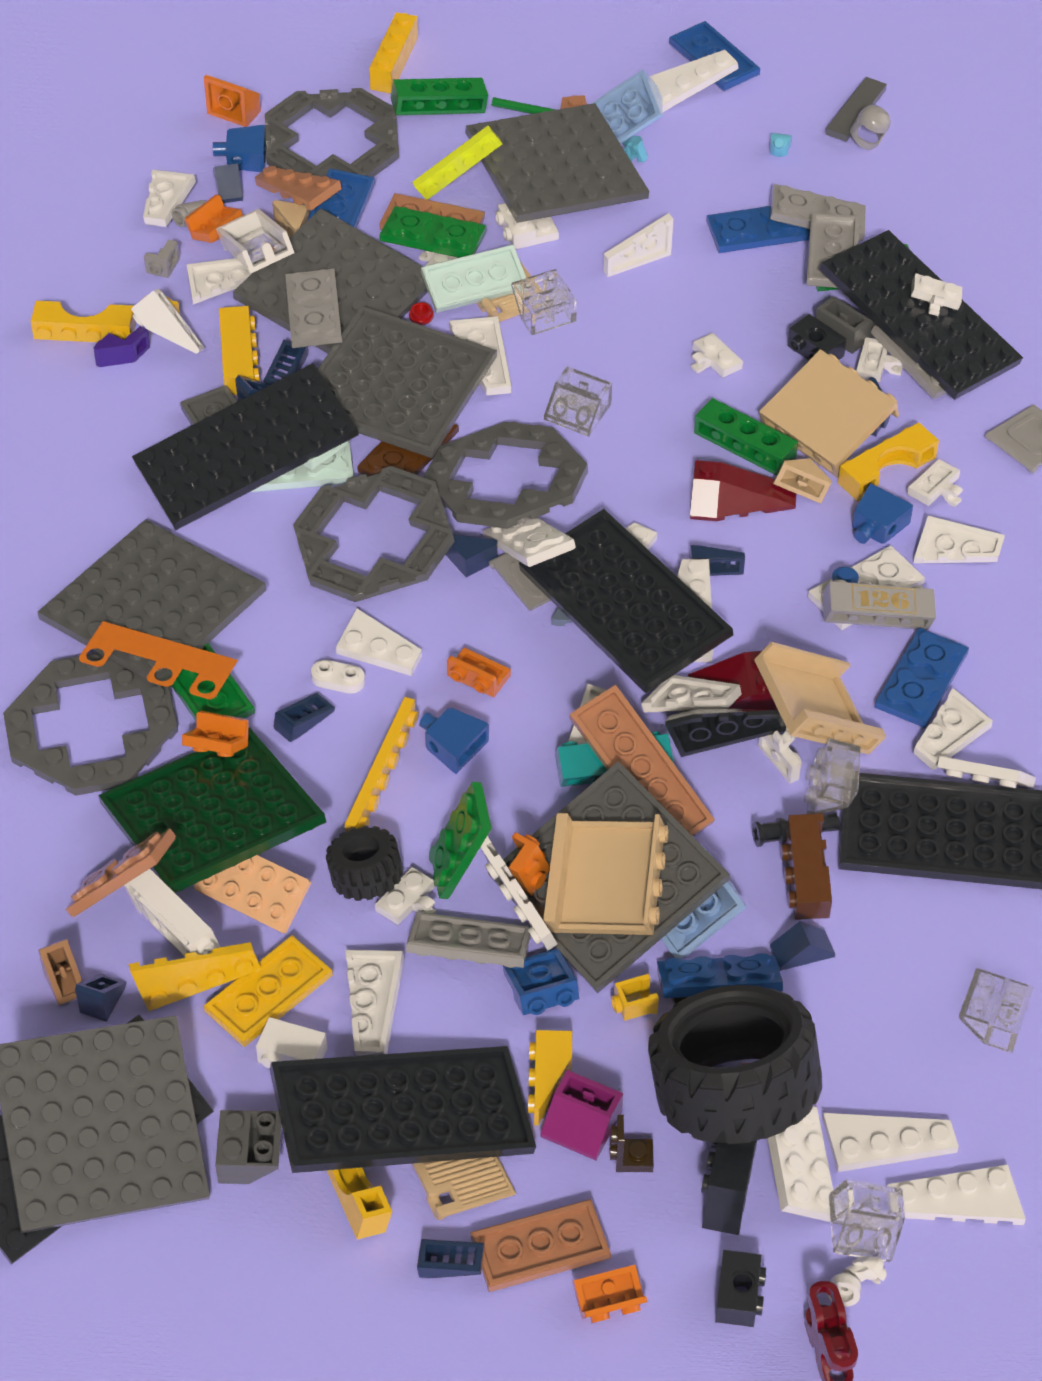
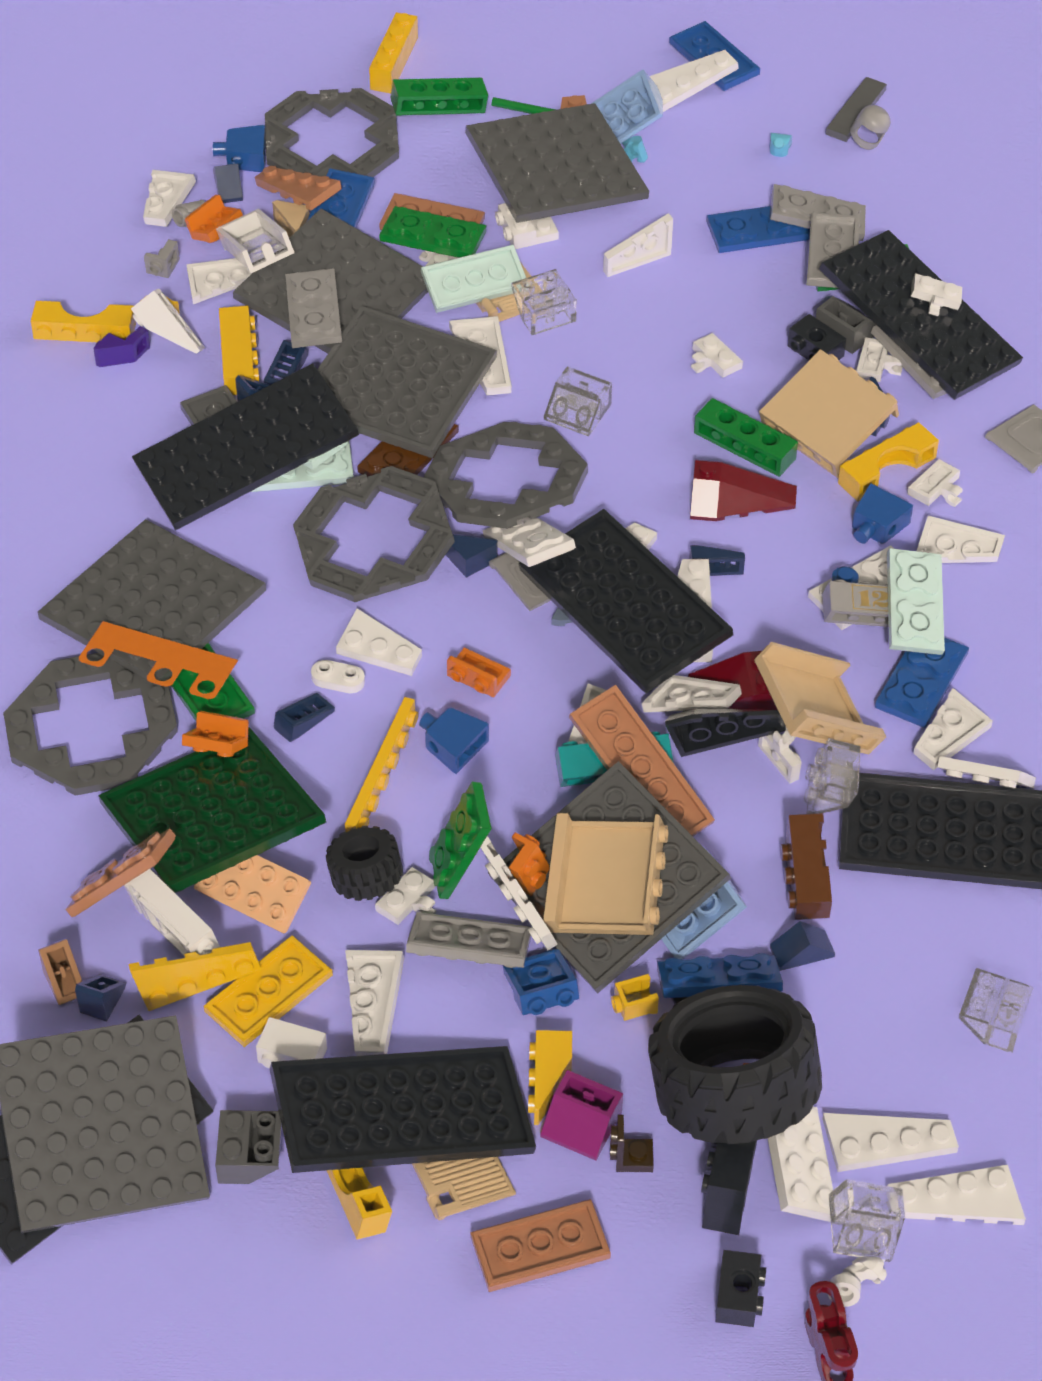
(231, 101): orange slope -> none
(421, 313): red plate -> none
(439, 1248): dark blue slope -> none
(457, 162): neon yellow plate -> none
(609, 1292): orange bracket -> none
(777, 829): black pin -> none
(803, 478): tan slope -> none
(915, 601): none -> light aqua piece

